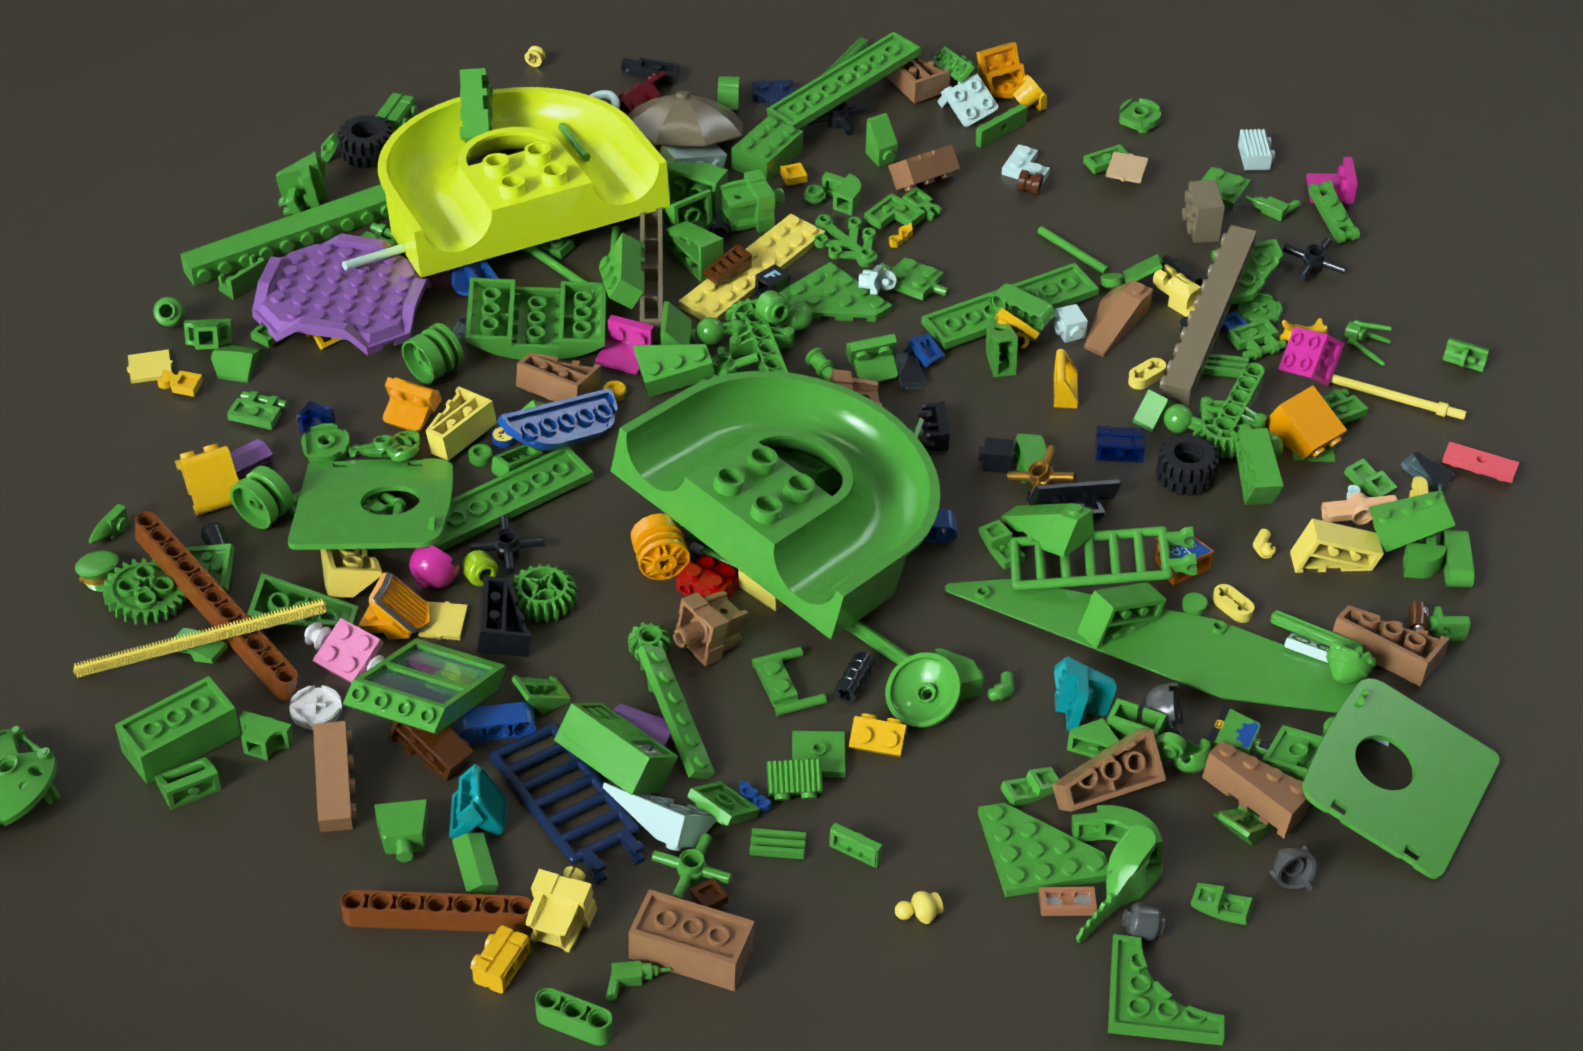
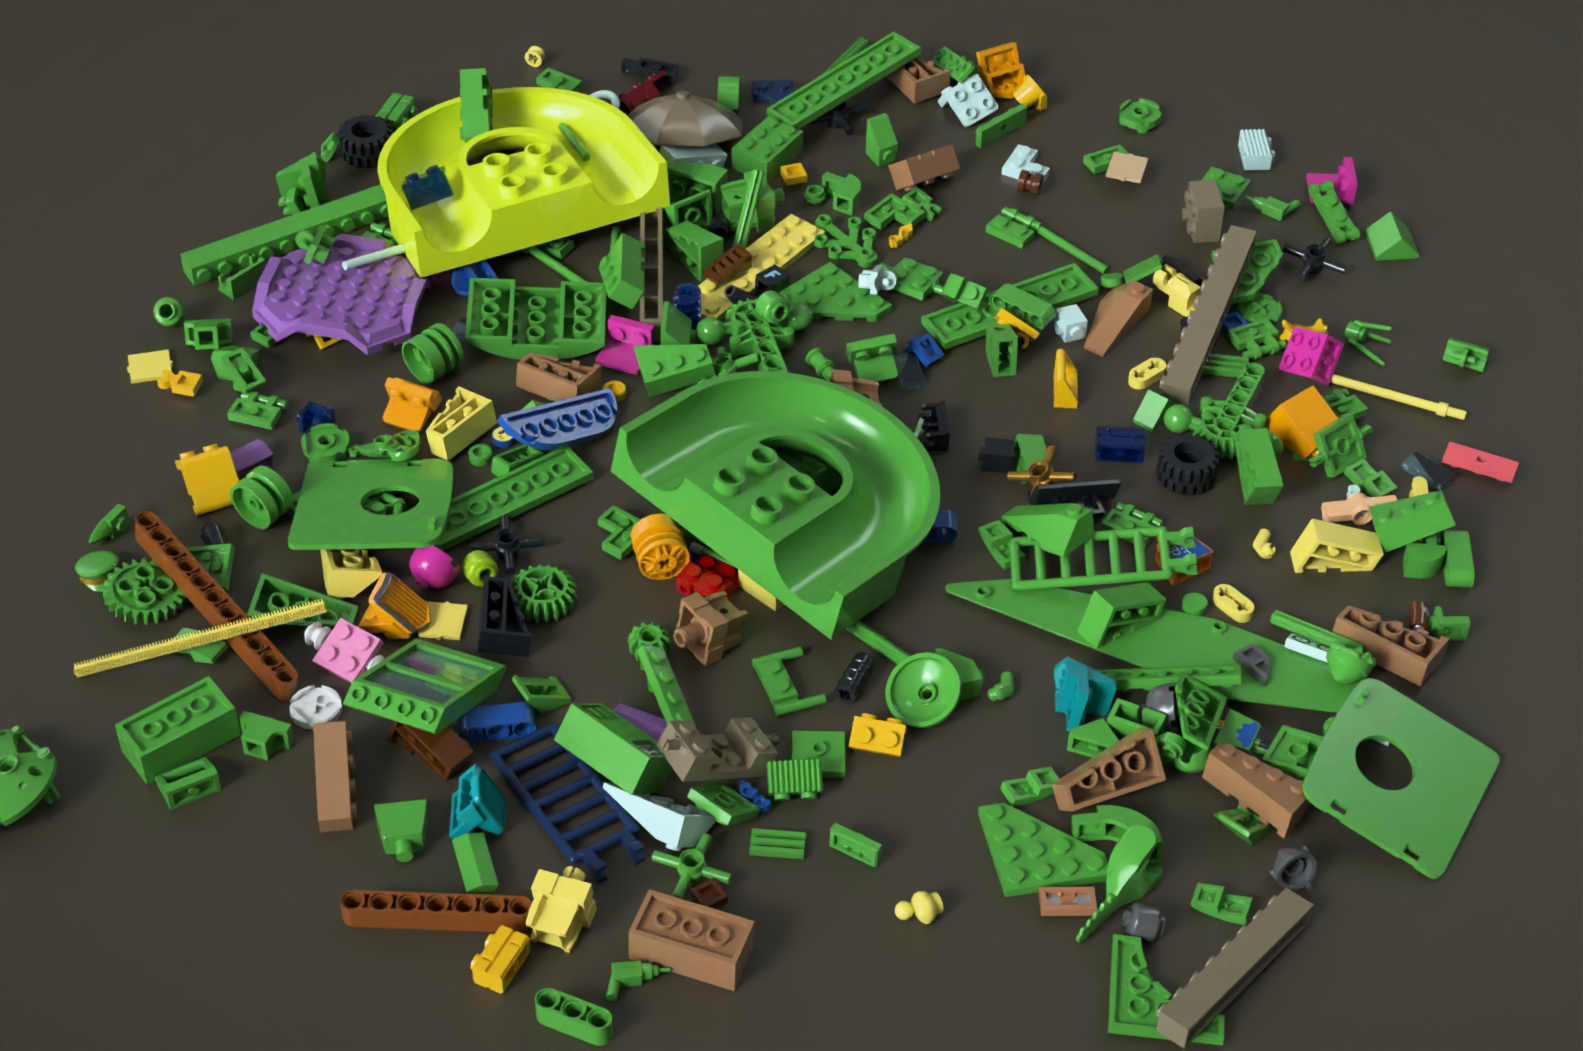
(243, 370): none -> bright green slope
(318, 245): none -> bright green hips
(427, 187): none -> bracket
(554, 79): none -> bright green plate
(620, 525): none -> bright green plate
(688, 301): none -> clear blue piece
(734, 754): none -> dark tan brick
(735, 294): none -> black cone
(749, 208): none -> bright green axle
(963, 291): none -> bright green brick
(1012, 232): none -> bright green plate
(1129, 517): none -> bright green plate
(1148, 678): none -> bright green plate
(1198, 710): none -> bright green wedge
(1233, 968): none -> dark tan brick
(1254, 662): none -> flat silver tile
(1340, 445): none -> bright green plate
(1391, 239): none -> bright green slope

